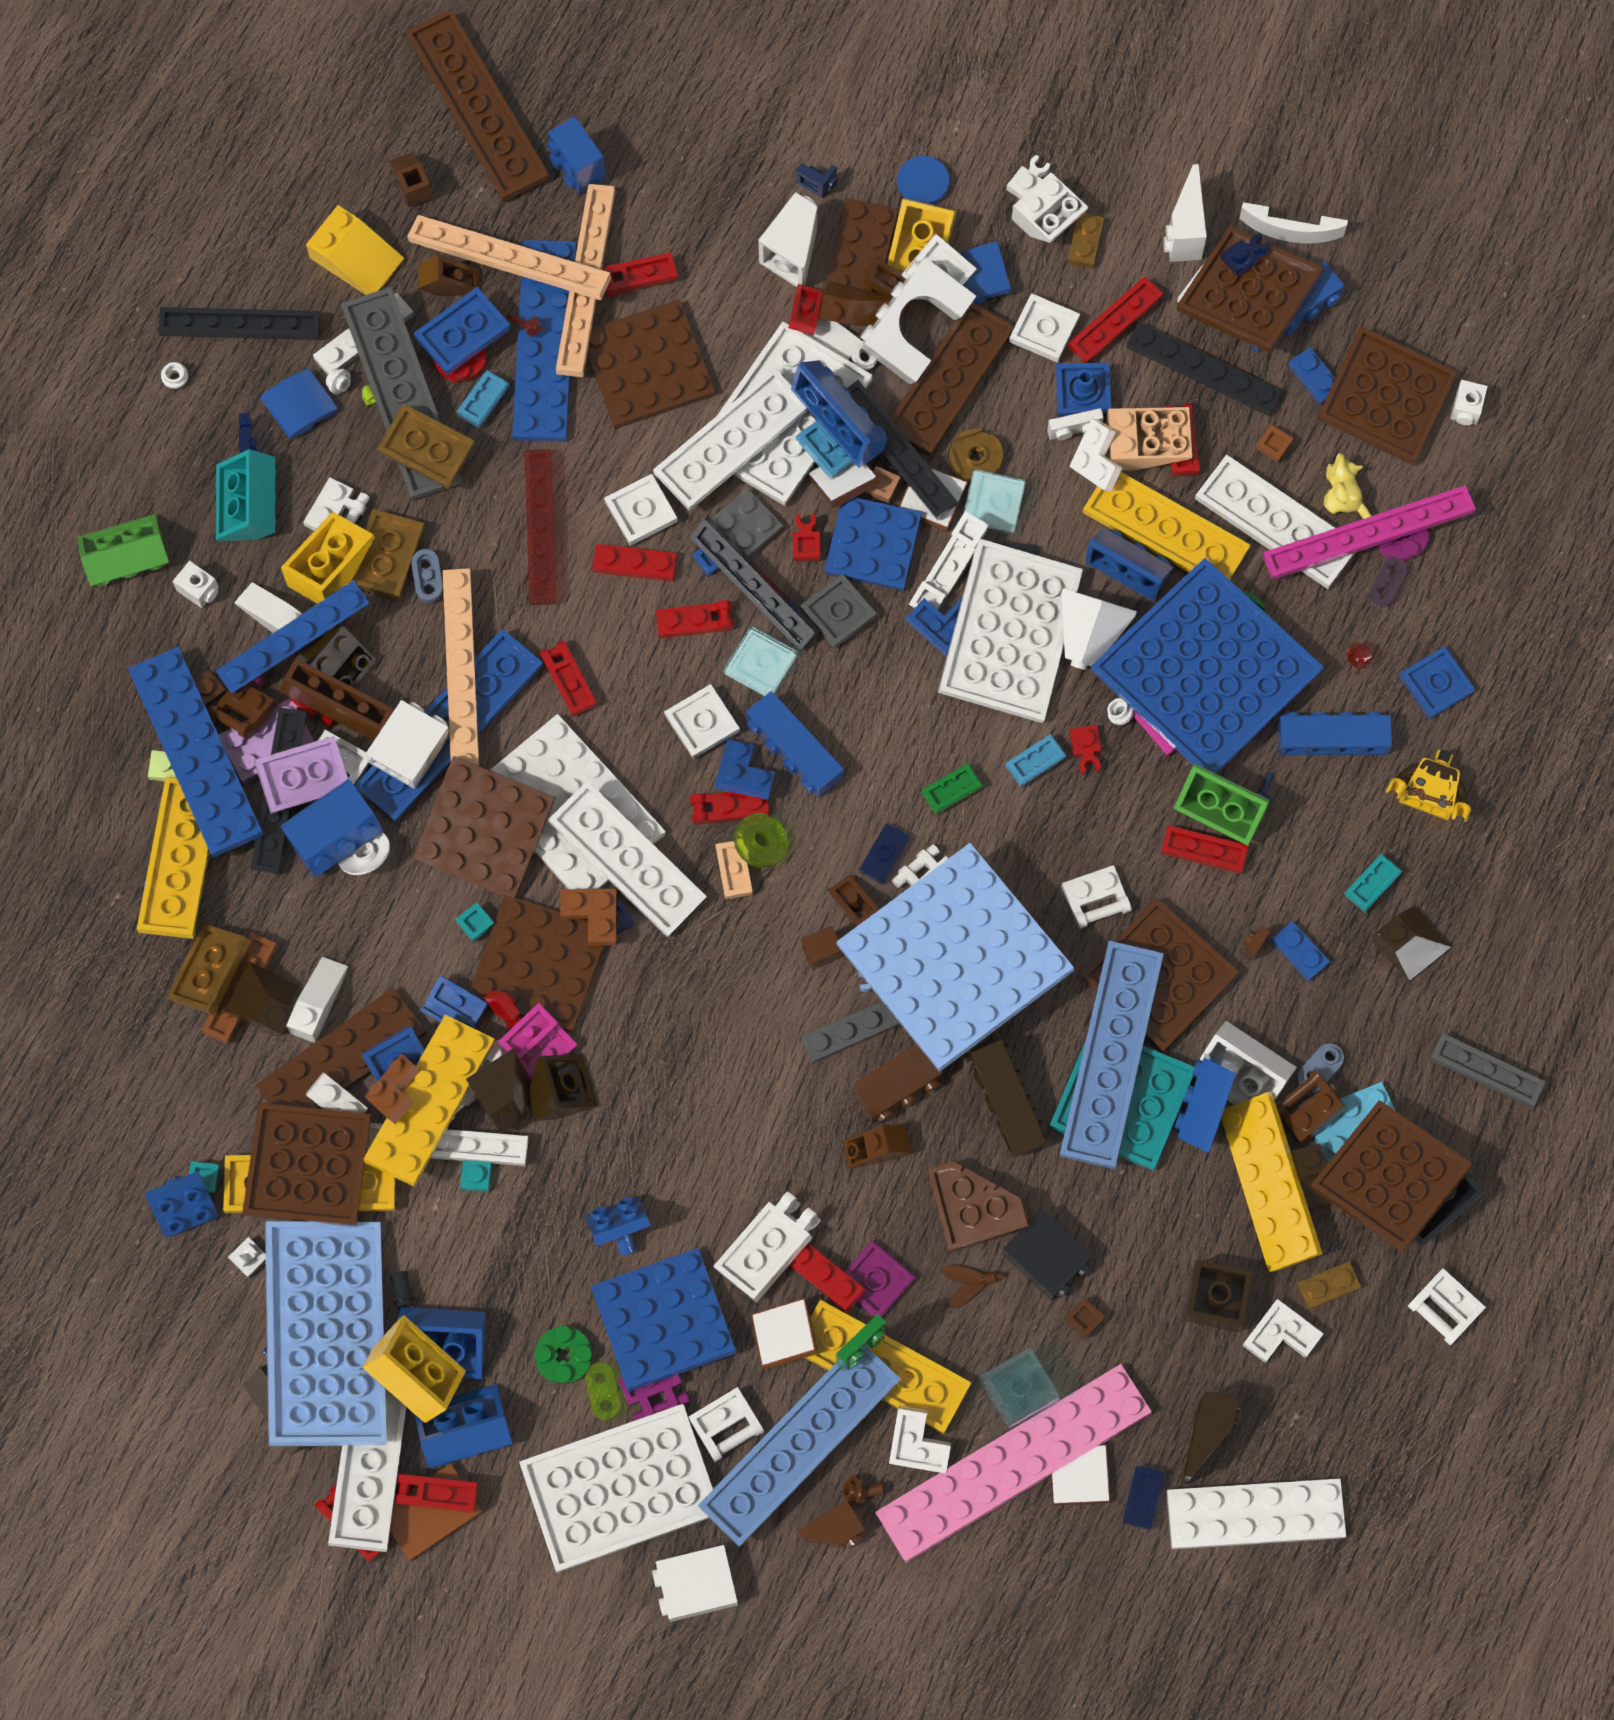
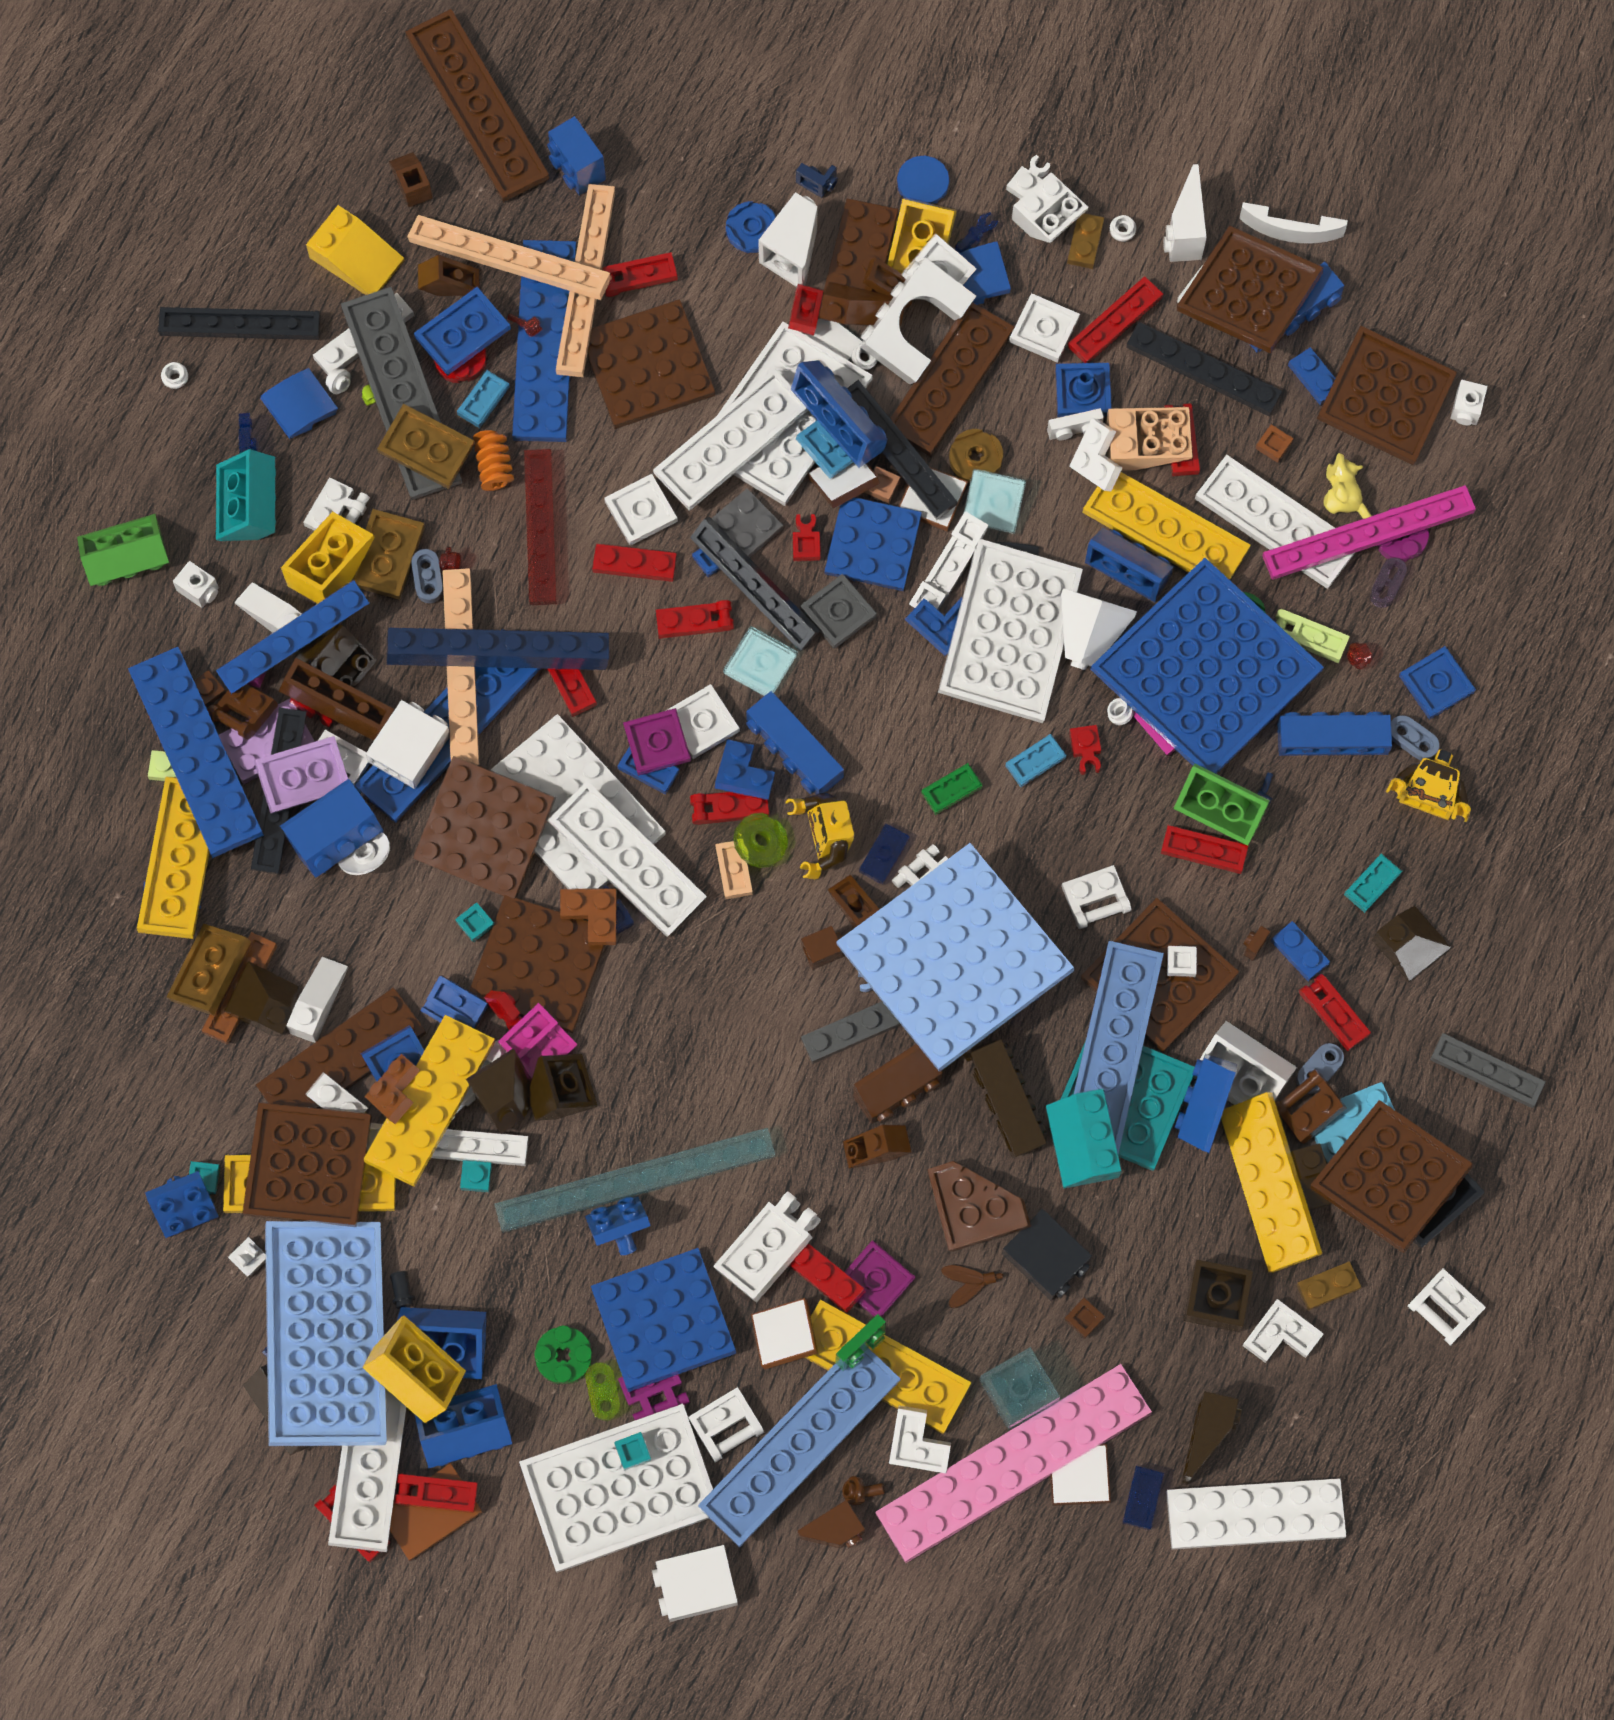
(450, 560): none -> clear red plate
(492, 460): none -> orange piece
(497, 648): none -> dark blue brick
(632, 1451): none -> teal plate
(634, 1180): none -> clear light blue plate
(657, 741): none -> magenta tile
(659, 780): none -> blue plate
(747, 224): none -> blue tile
(830, 830): none -> torso
(975, 233): none -> clear blue piece
(1083, 1139): none -> teal slope
(1122, 221): none -> white plate
(1181, 961): none -> white plate
(1244, 256): clear blue plate -> none
(1313, 636): none -> yellowish green plate
(1335, 1012): none -> red plate
(1415, 736): none -> sand blue plate

